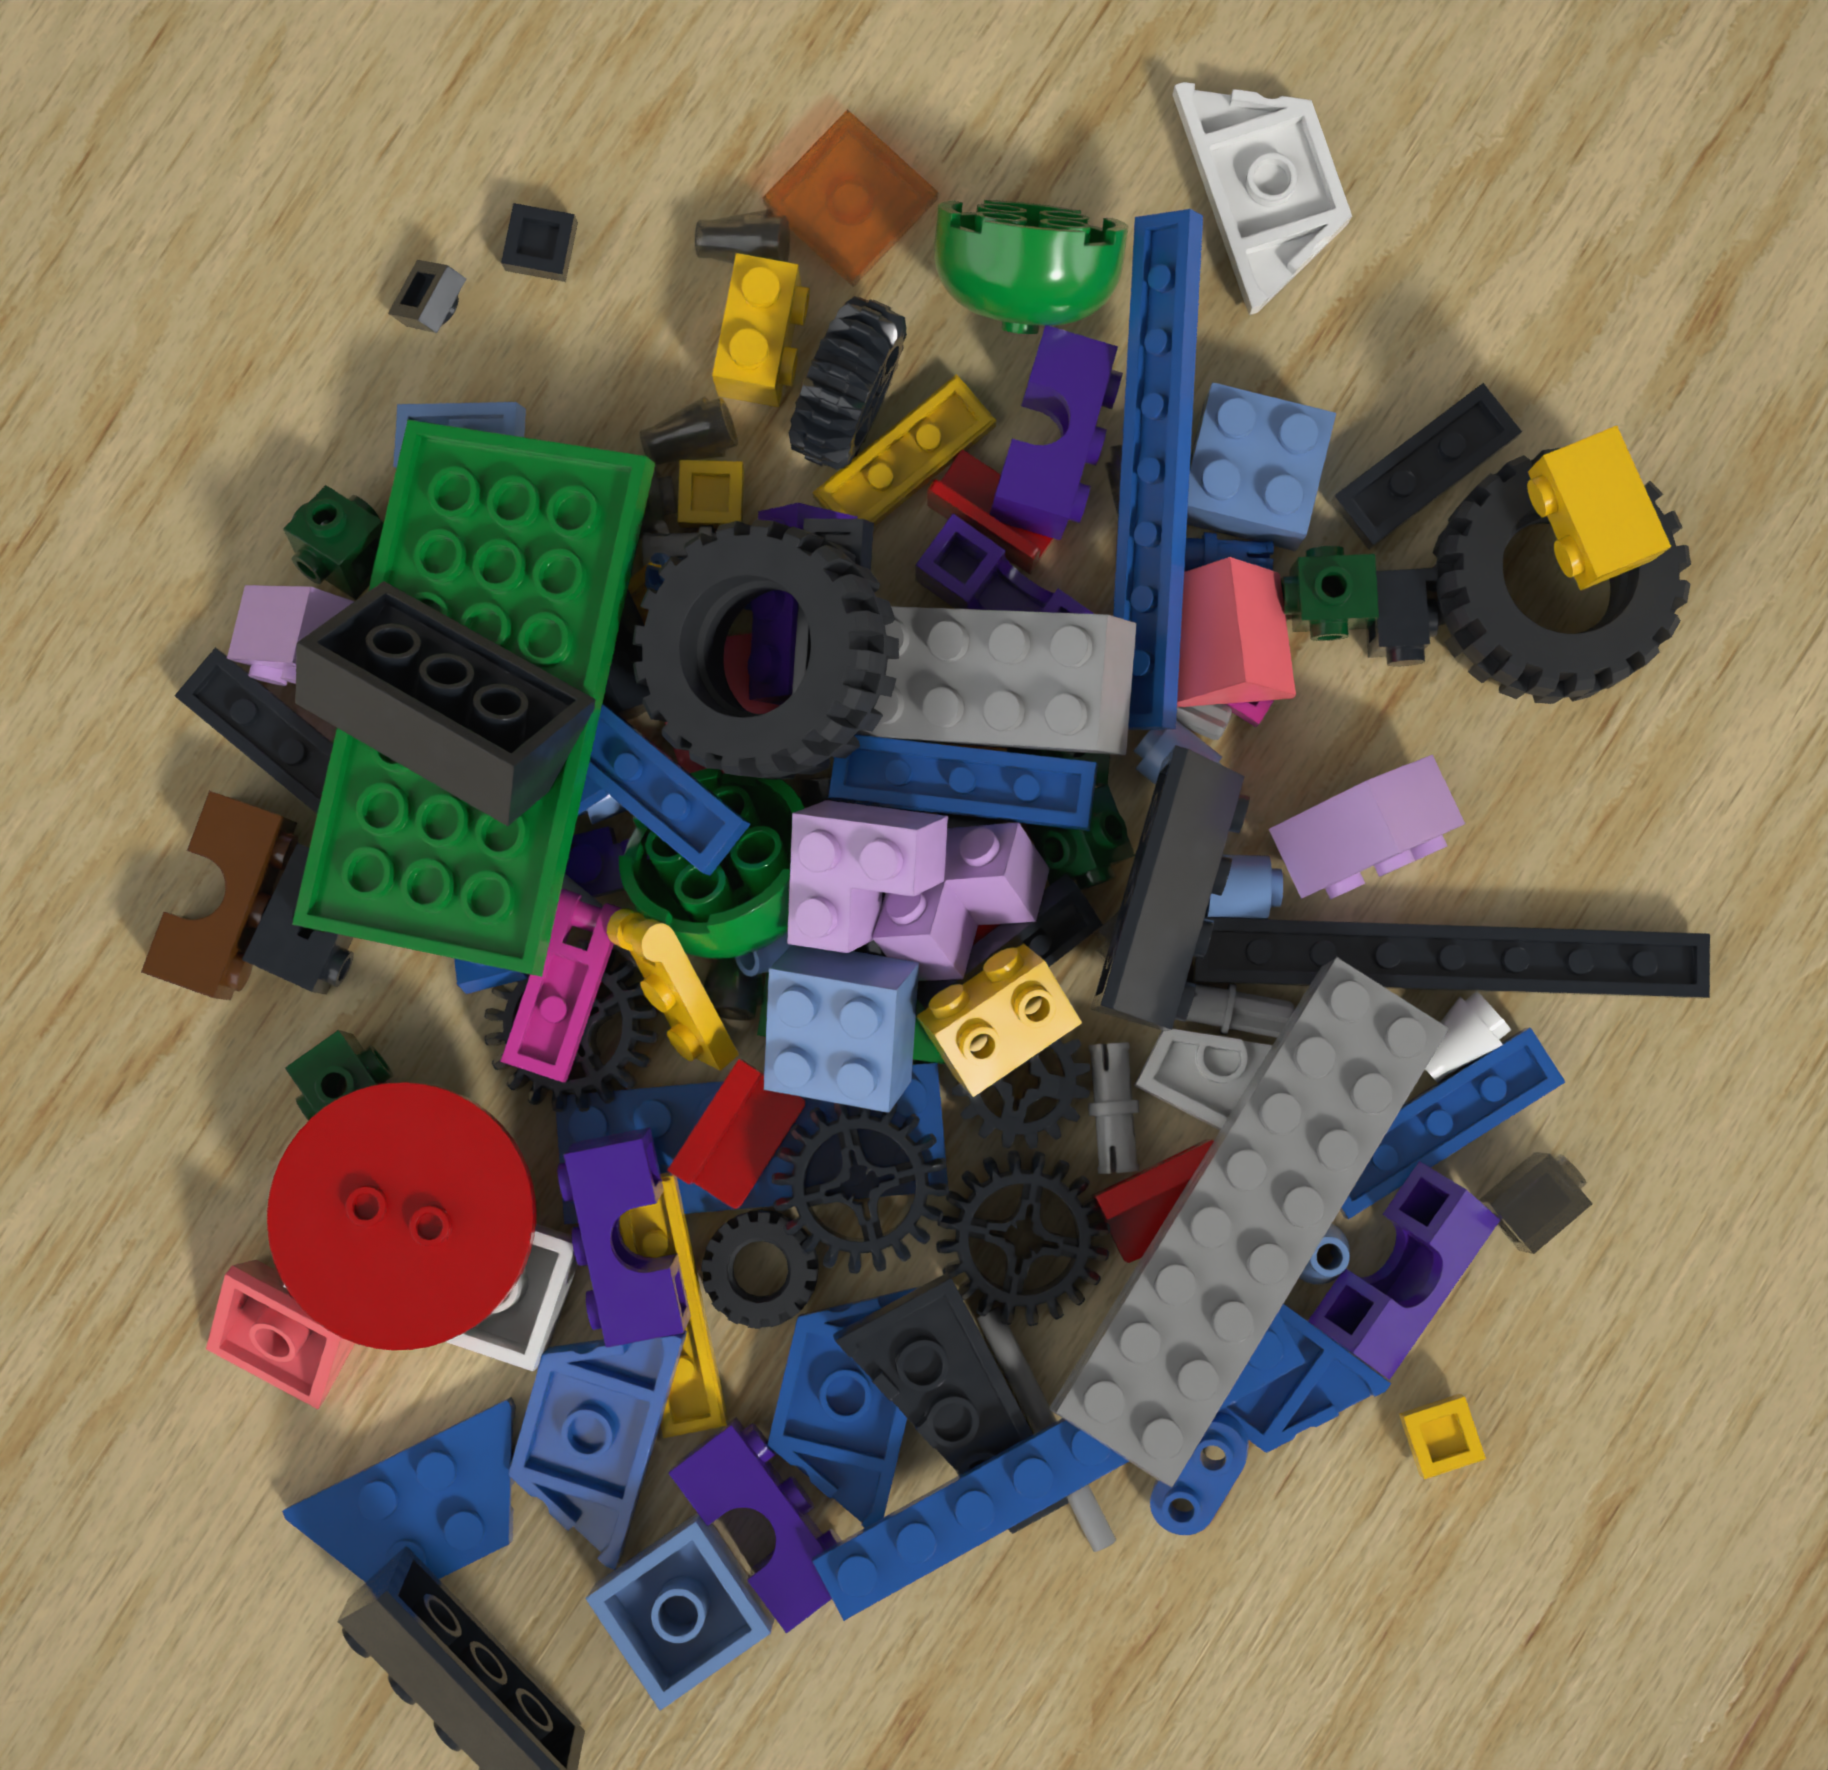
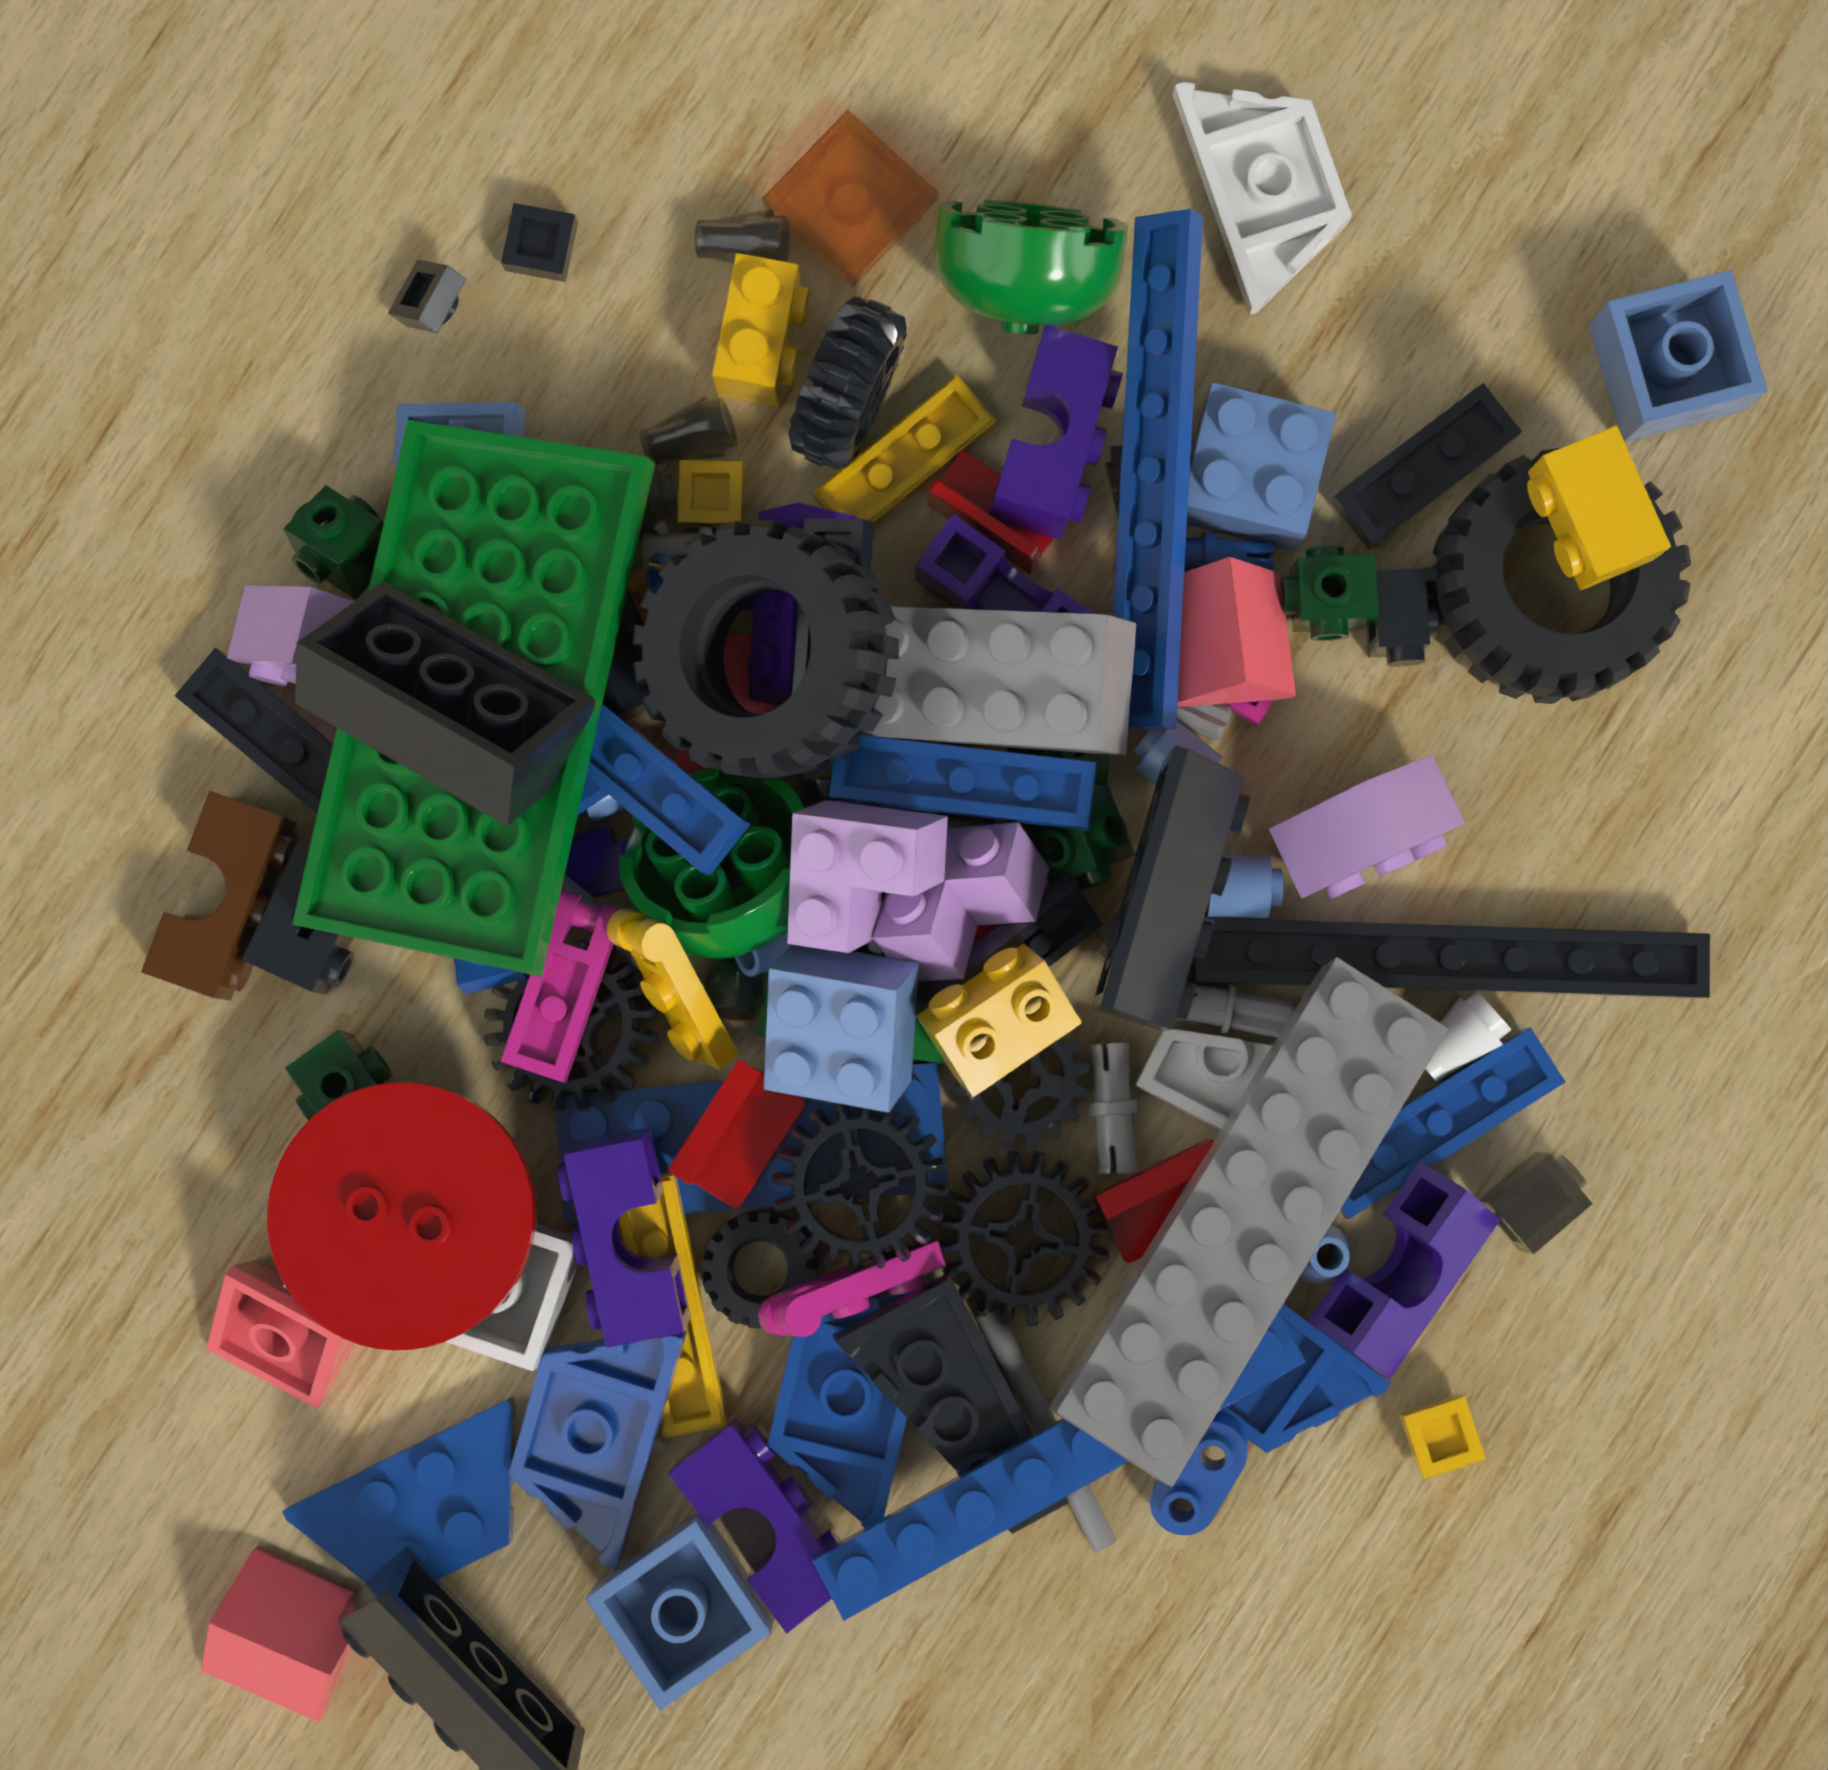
(280, 1634): none -> coral slope
(845, 1293): none -> dark pink plate
(1677, 356): none -> medium blue brick

